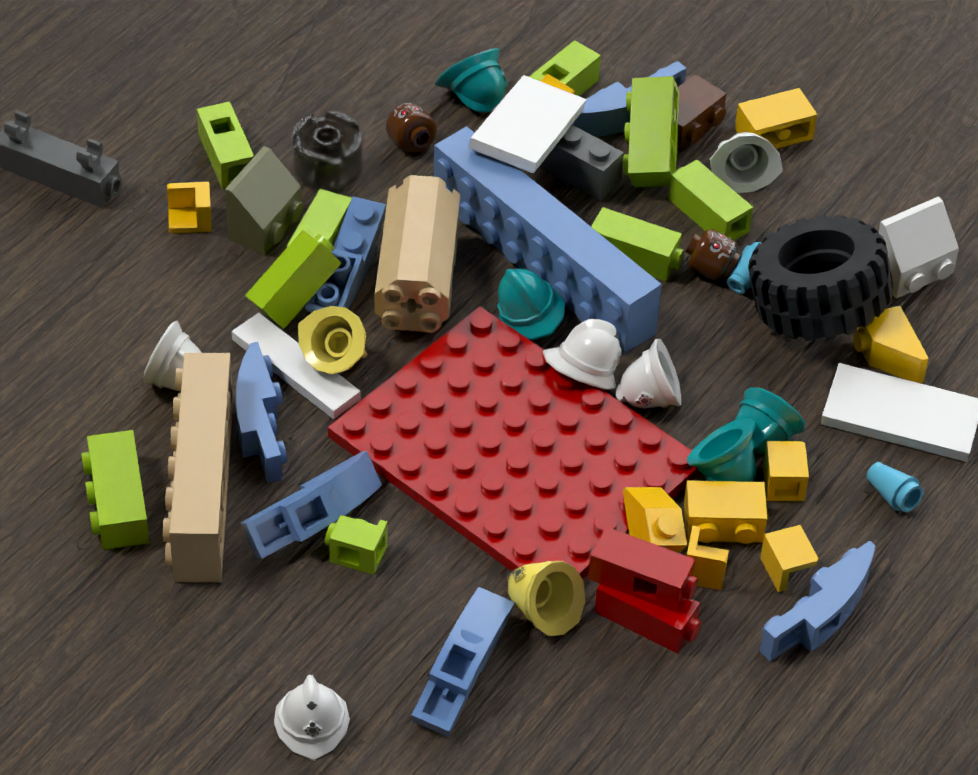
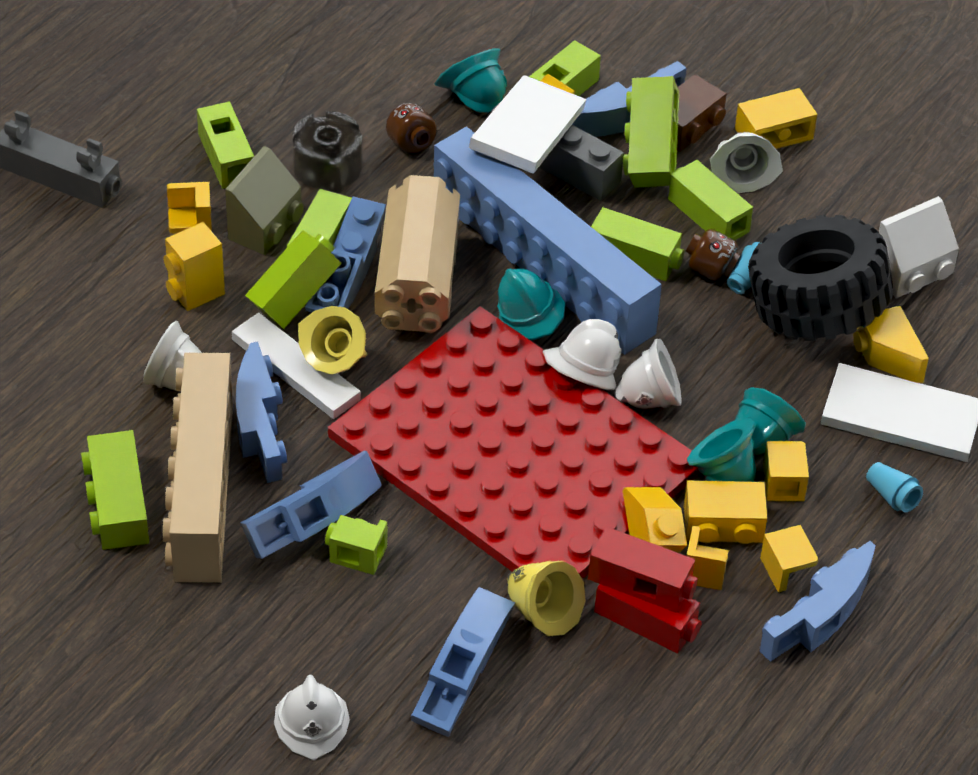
(194, 266): none -> yellow brick

